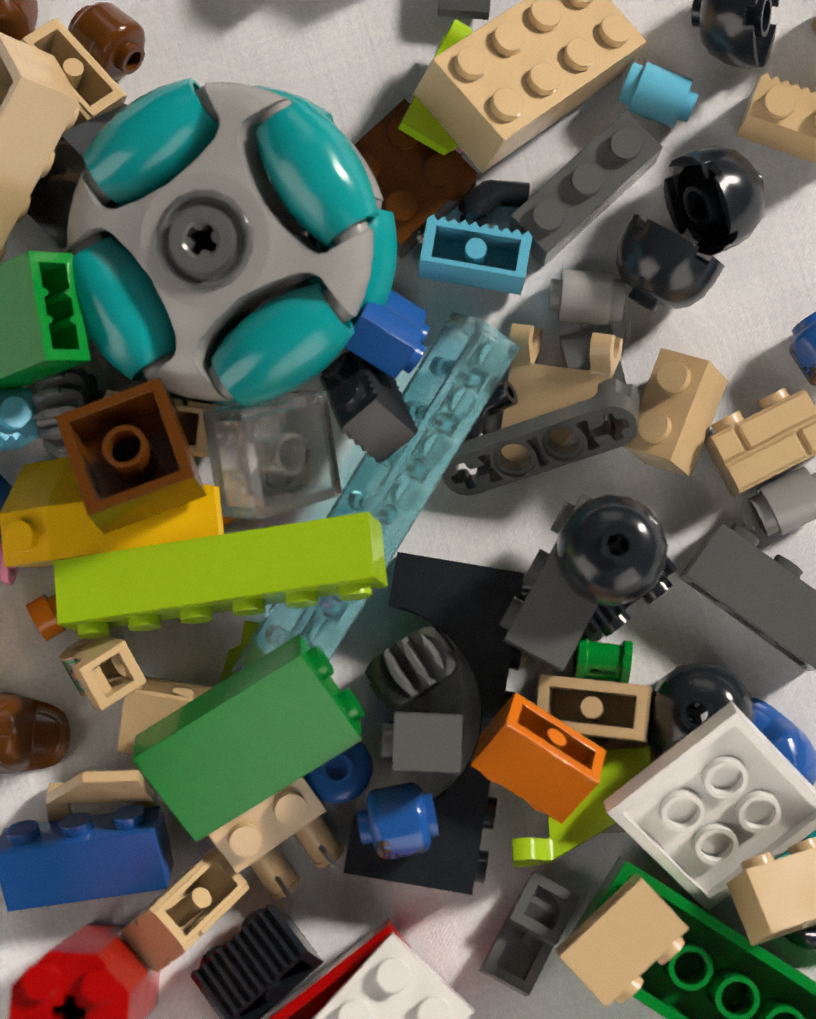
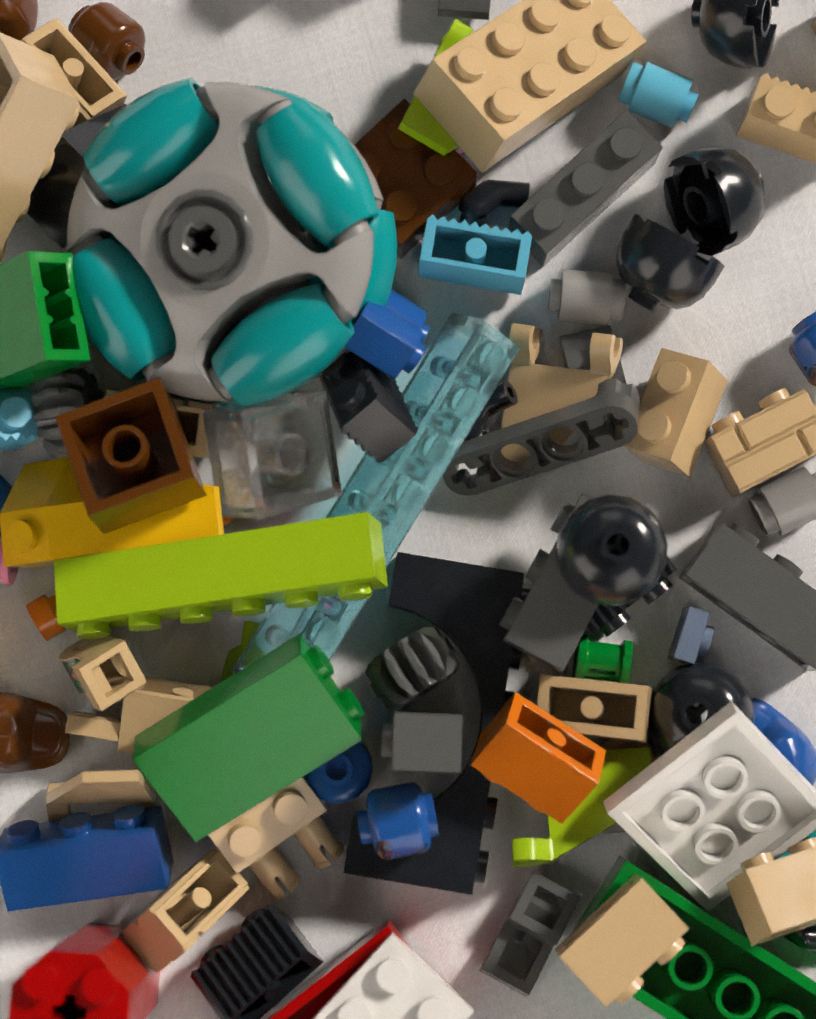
(93, 725): none -> tan tile
(691, 636): none -> sand blue plate

